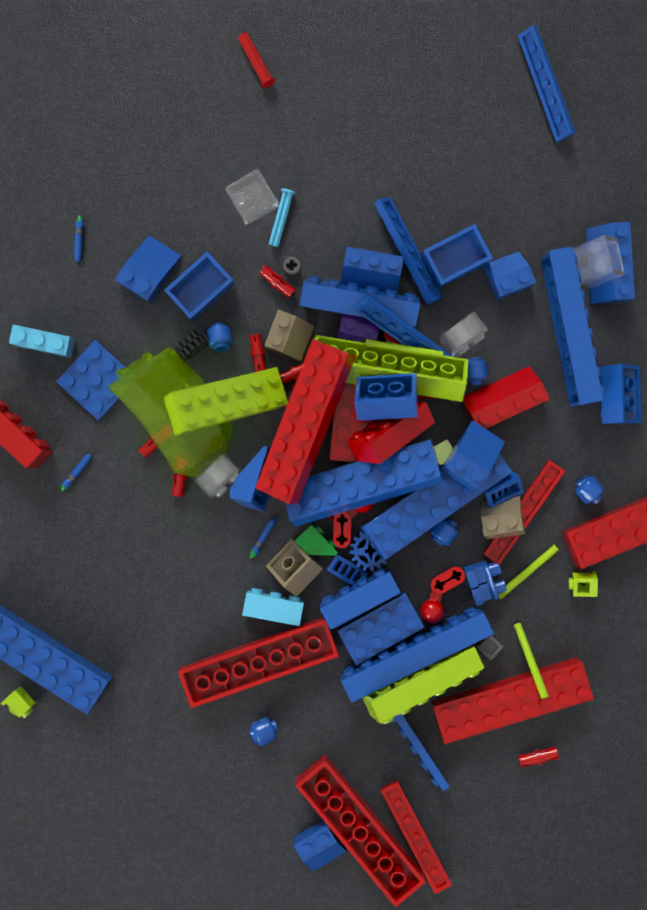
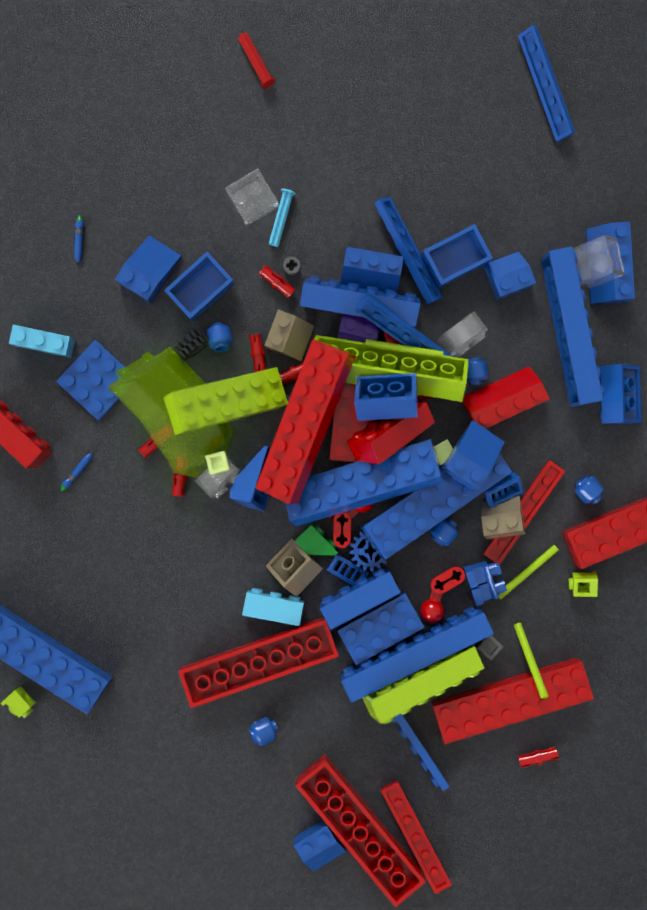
(217, 462): none -> yellowish green tile
(263, 536): blue piece -> none

